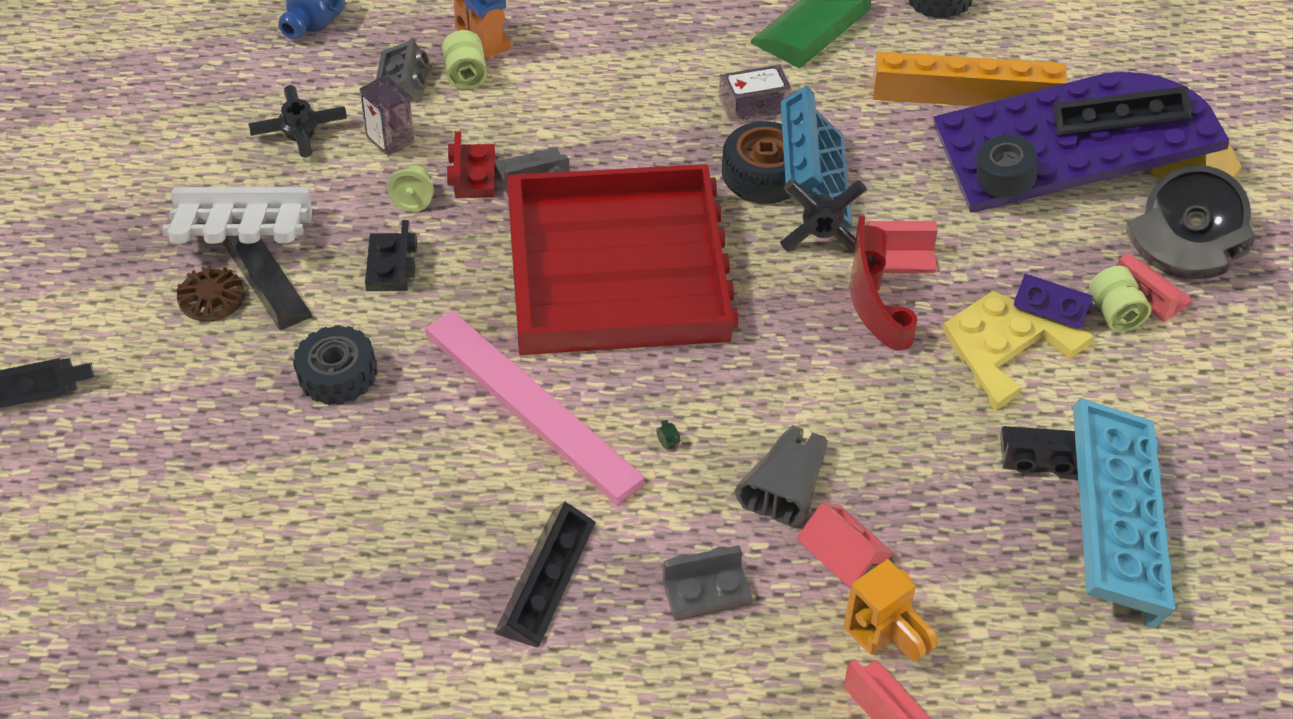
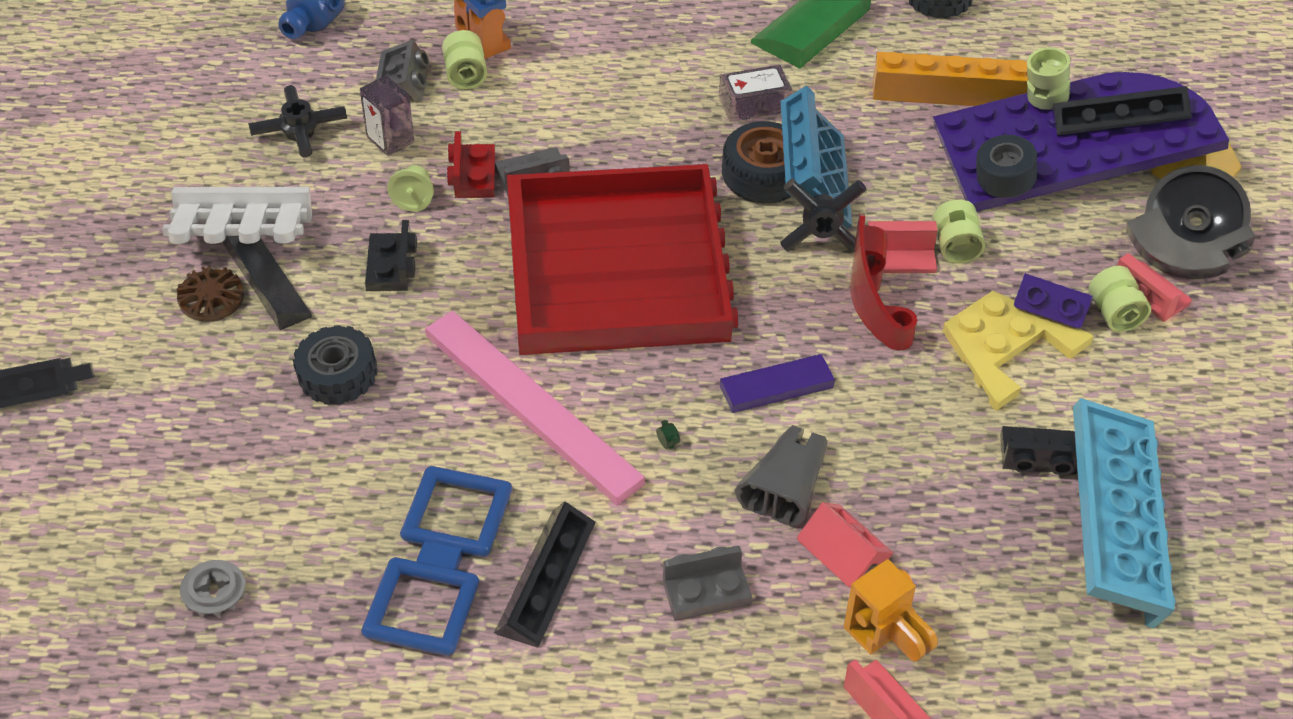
(196, 585): none -> light grey gear
(437, 561): none -> blue bar
(777, 383): none -> dark purple tile
(959, 231): none -> yellowish green wheel
(1048, 77): none -> yellowish green wheel

